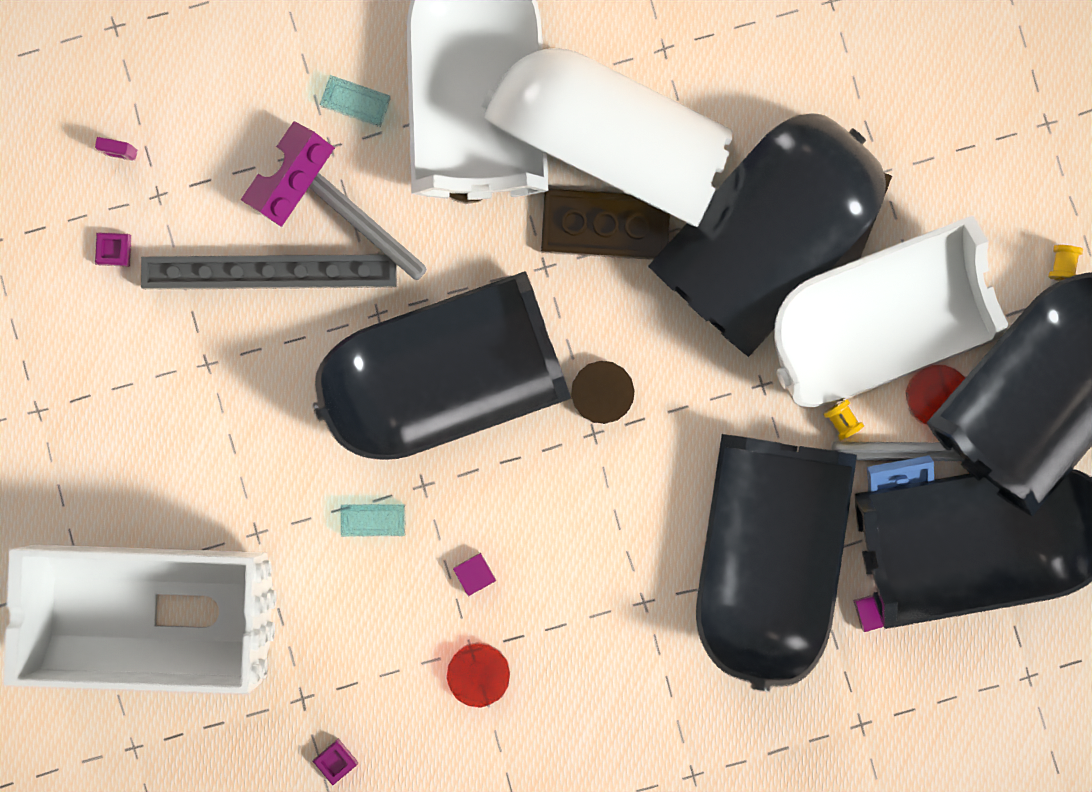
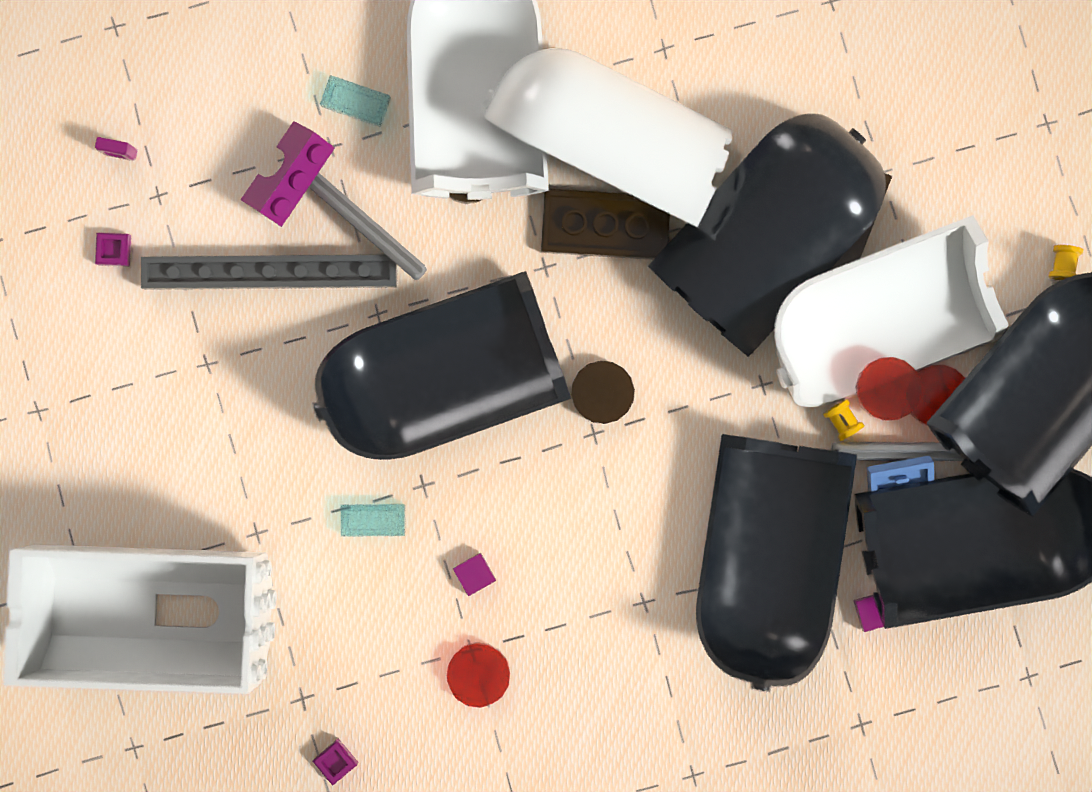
(888, 388): none -> clear red tile

